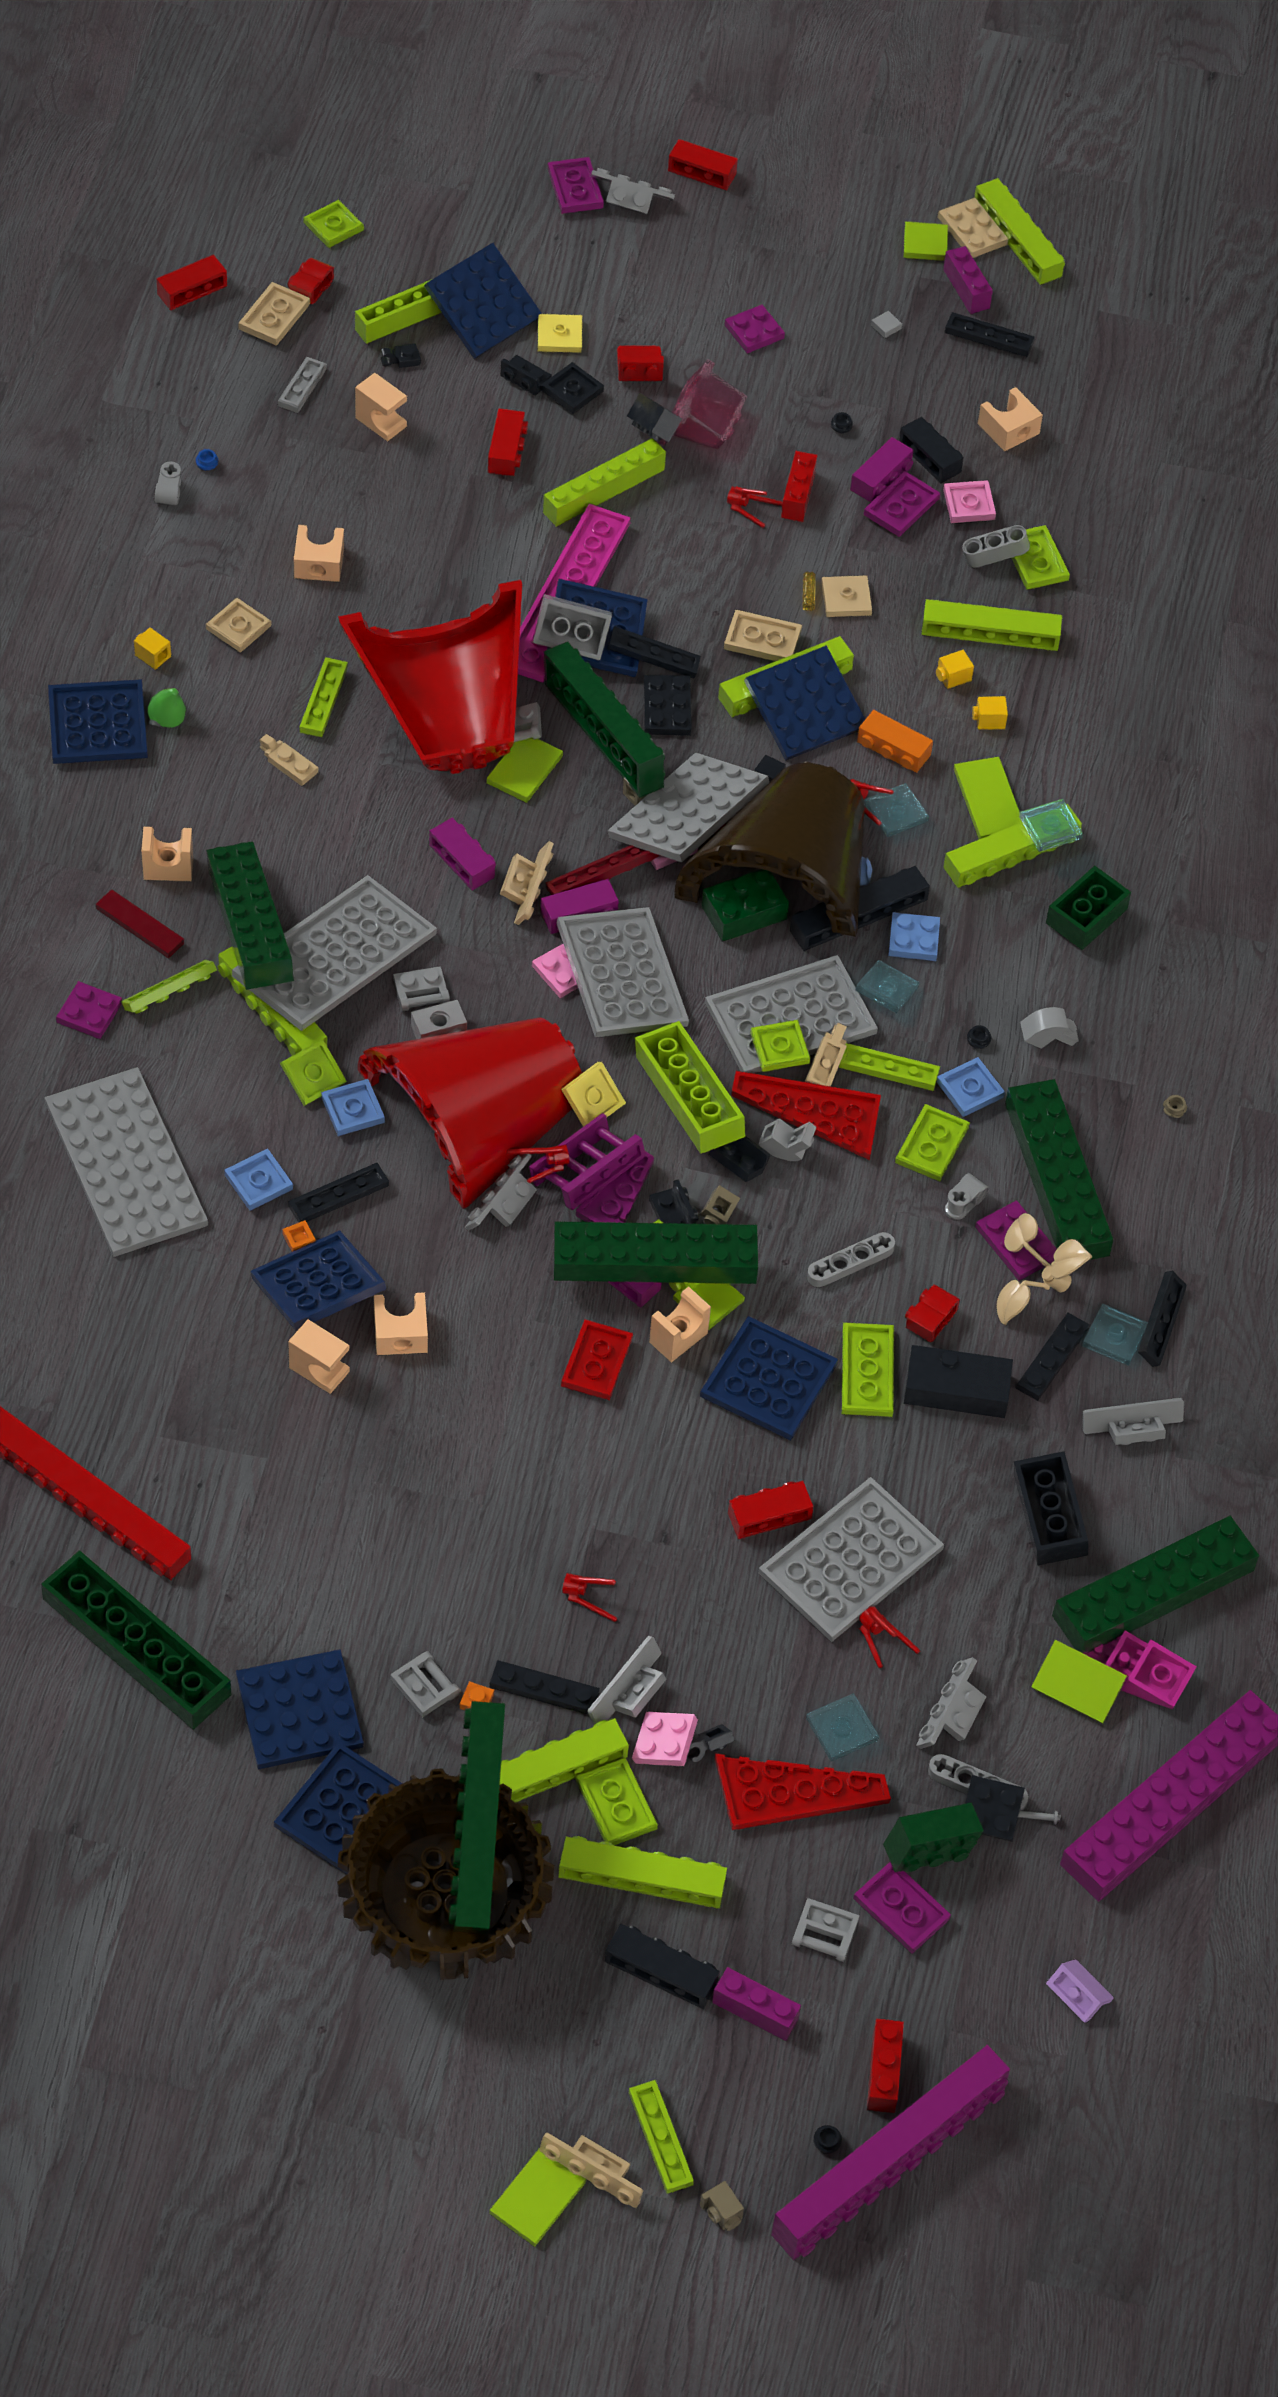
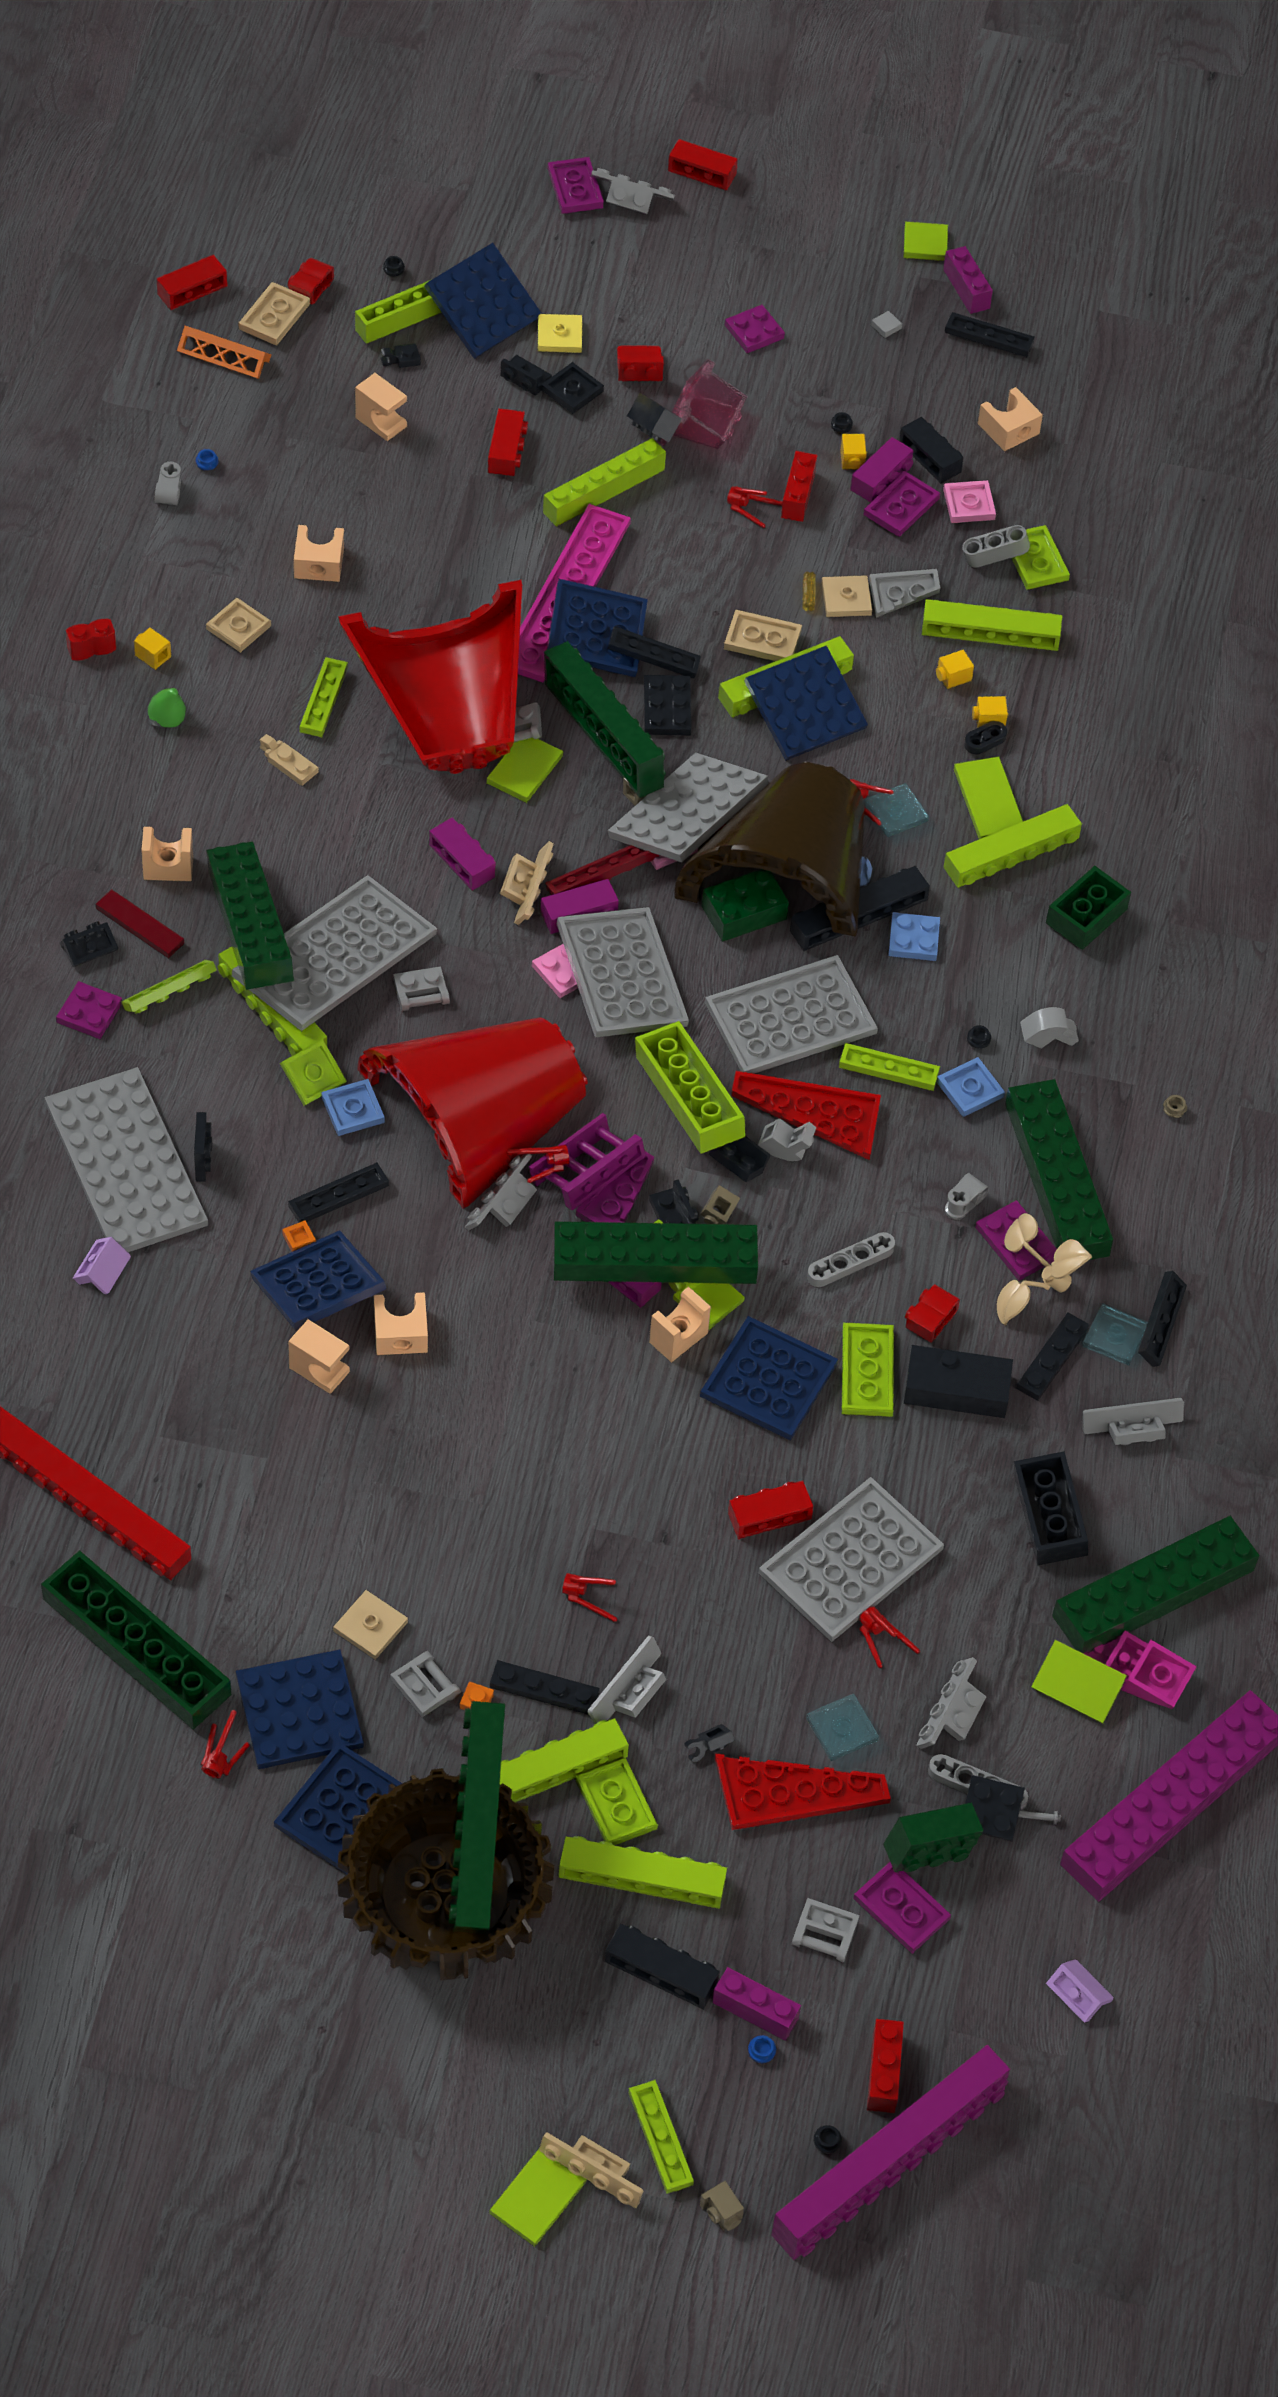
(89, 944): none -> black bracket
(91, 639): none -> red brick
(97, 721): dark blue plate -> none
(102, 1264): none -> lavender panel
(202, 1146): none -> black plate
(215, 1763): none -> red plant
(228, 345): none -> orange fence
(258, 1179): medium blue plate -> none
(302, 384): light grey tile -> none
(333, 223): lime tile -> none
(370, 1624): none -> tan plate
(393, 266): none -> black plate
(438, 1020): light grey brick -> none
(572, 622): light grey slope -> none
(593, 1094): light yellow plate -> none
(597, 1359): red plate -> none
(665, 1739): bright pink plate -> none
(762, 2049): none -> blue plate
(770, 767): black tile -> none
(780, 1045): lime tile -> none
(828, 1057): tan hinge -> none
(853, 451): none -> yellow brick
(887, 986): clear light blue plate -> none
(895, 741): orange brick -> none
(901, 589): none -> light grey wing
(932, 1142): lime tile -> none
(973, 227): tan plate -> none
(982, 738): none -> black plate
(1022, 233): lime brick -> none
(1051, 825): clear light blue plate -> none

